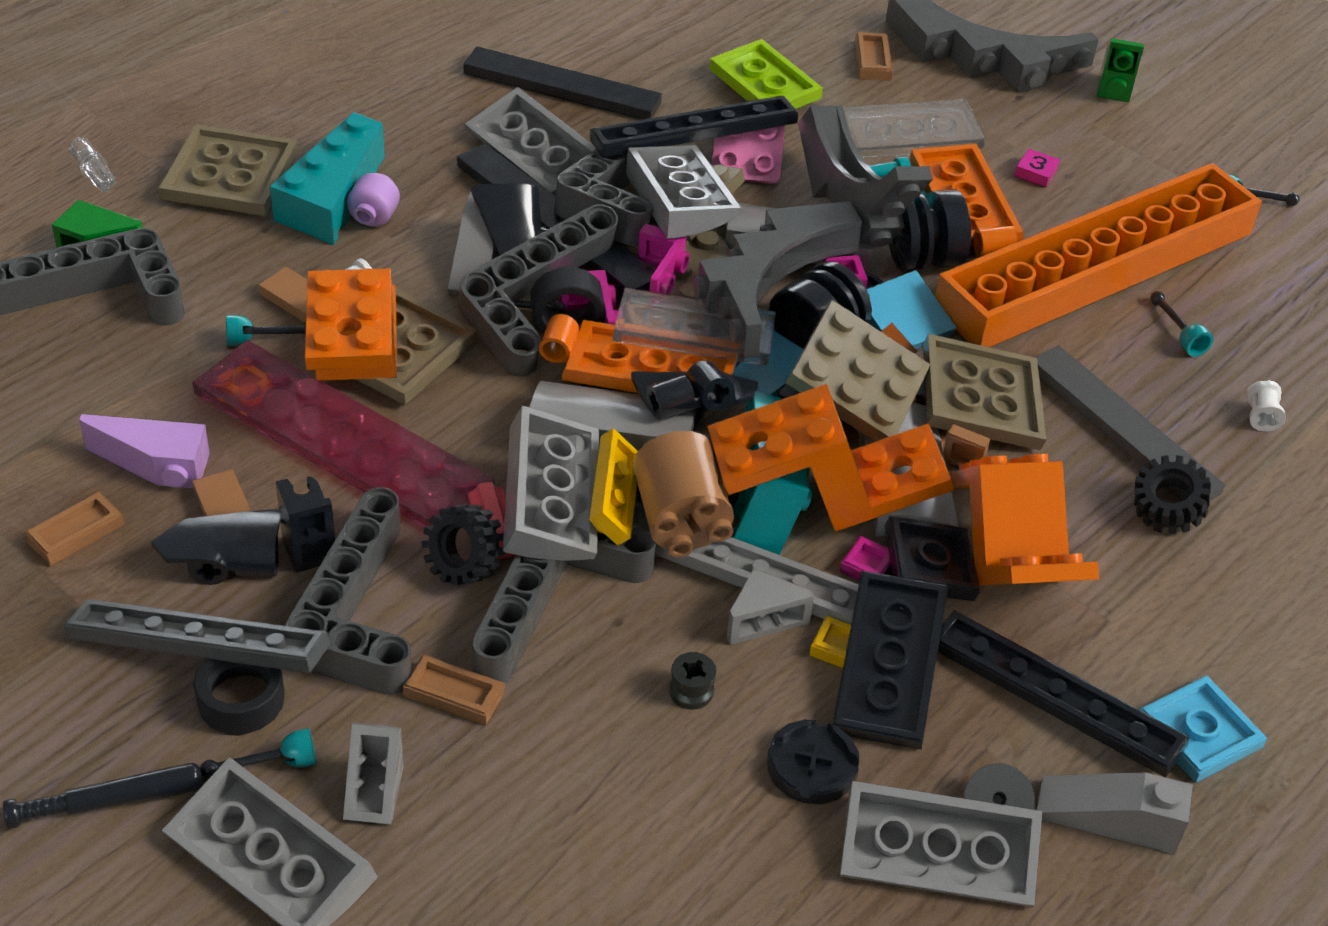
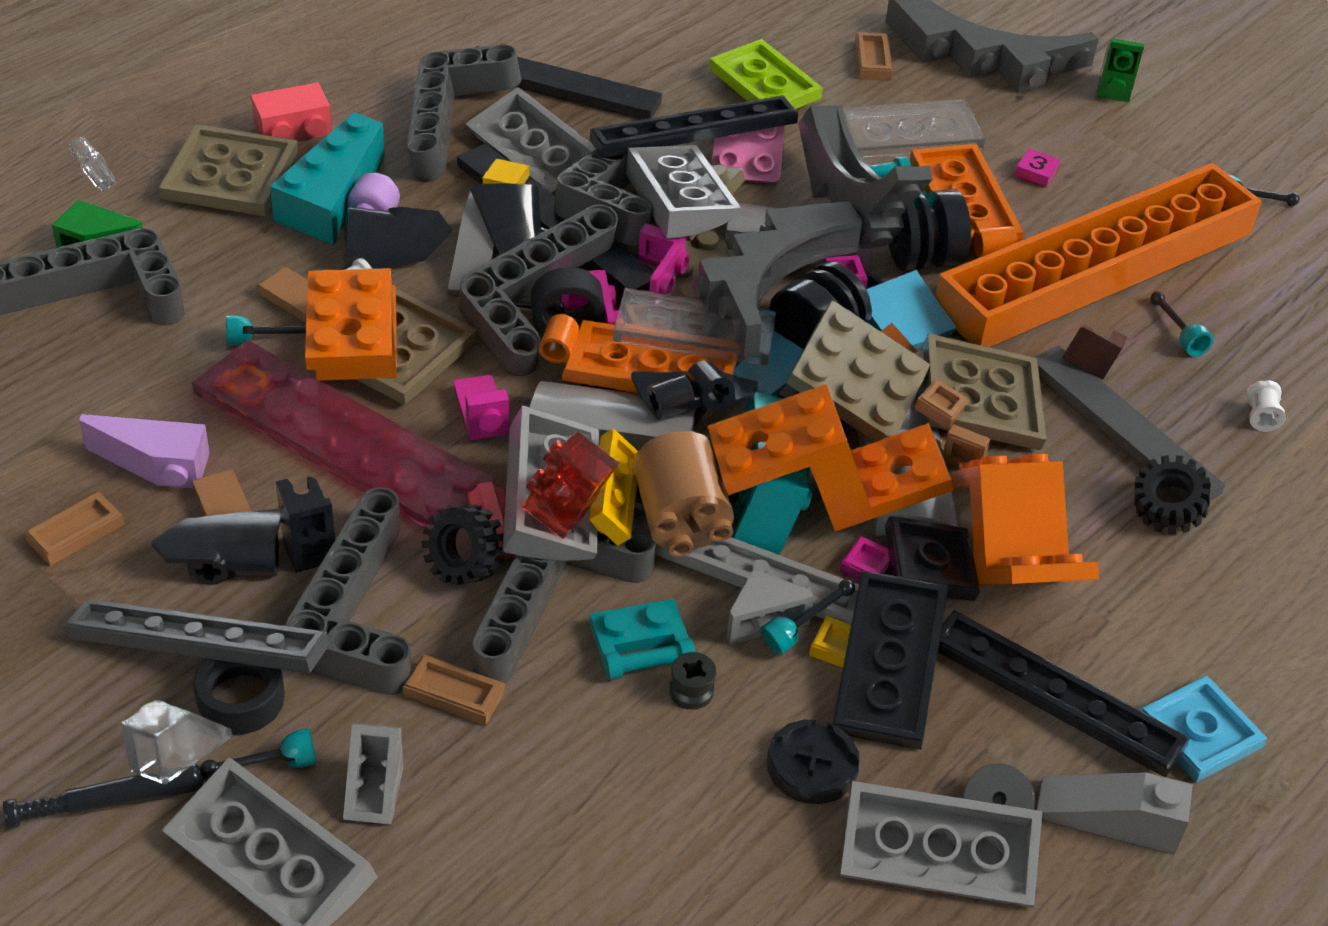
(169, 740): none -> clear slope
(292, 112): none -> coral brick
(392, 236): none -> black panel
(438, 82): none -> dark grey beam
(482, 407): none -> dark pink bracket
(506, 173): none -> yellow tile
(569, 483): none -> clear red brick
(639, 629): none -> teal plate
(783, 633): none -> hinge
(941, 404): none -> medium nougat tile
(1094, 351): none -> black panel

